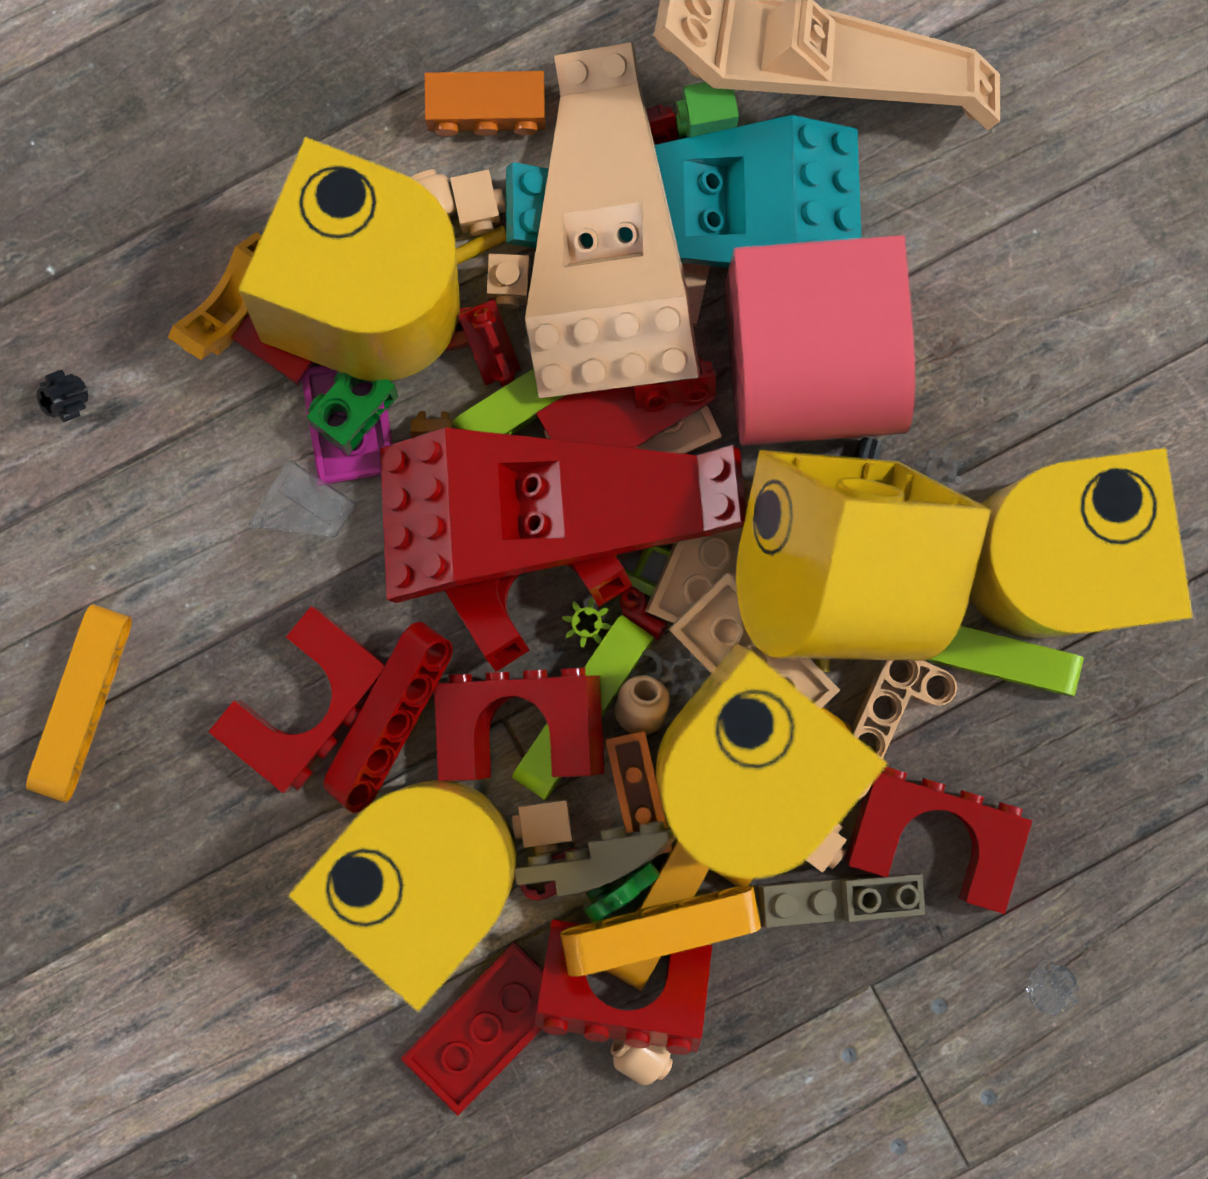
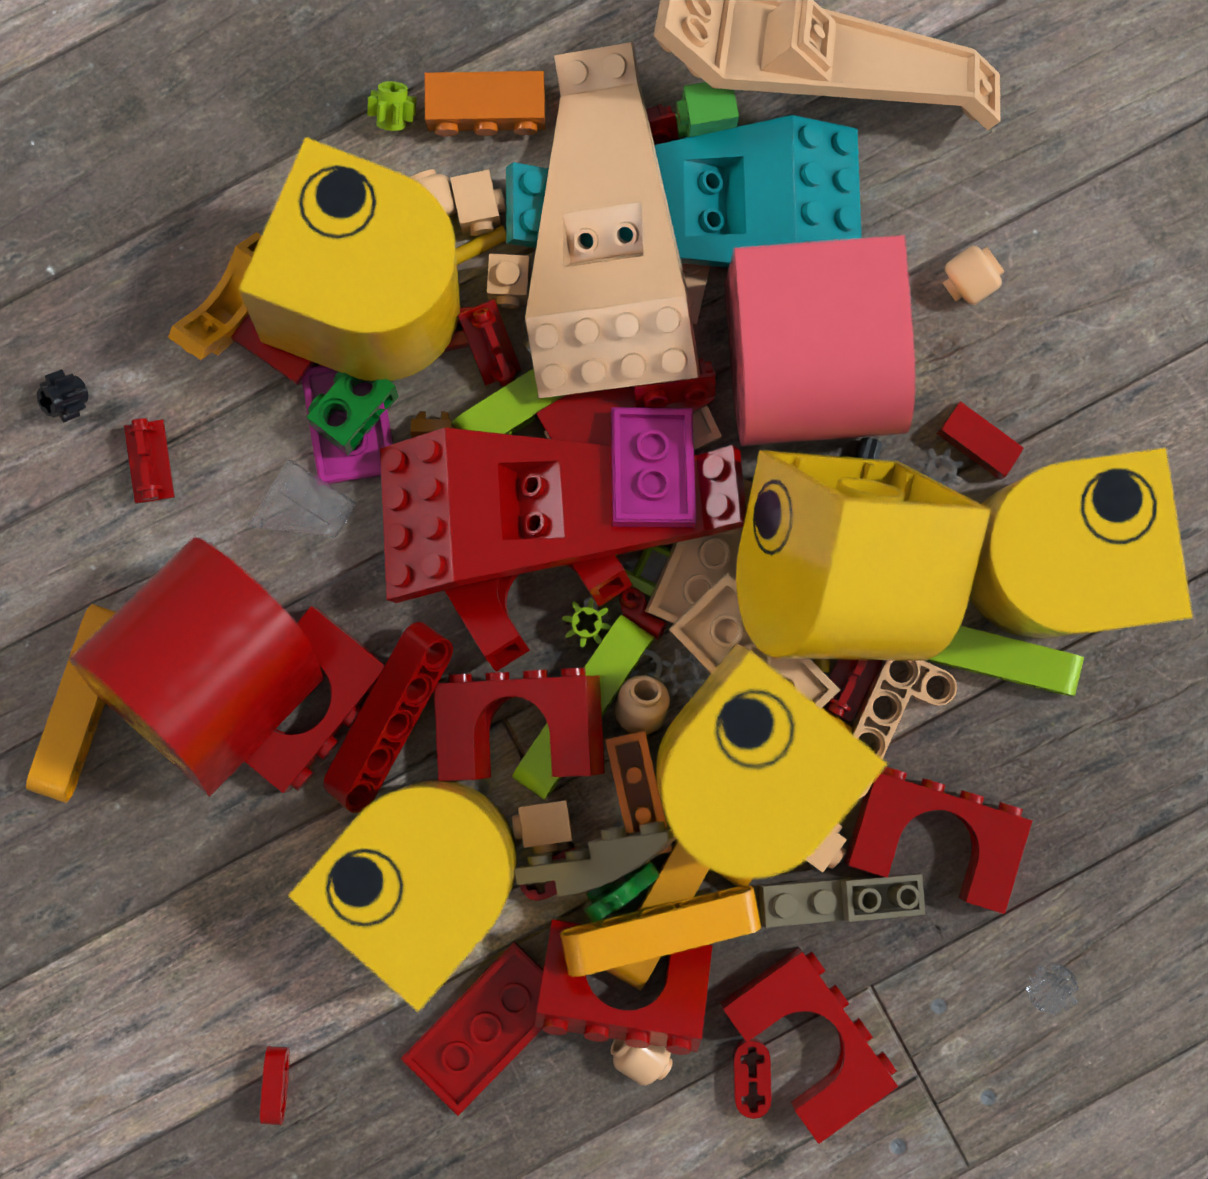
(149, 460): none -> red hinge
(201, 663): none -> red brick
(274, 1085): none -> red beam
(391, 106): none -> lime gear
(652, 467): none -> dark pink tile
(761, 1077): none -> red beam
(853, 680): none -> red hinge
(859, 1074): none -> red arch
(973, 275): none -> light nougat head
(980, 441): none -> red slope

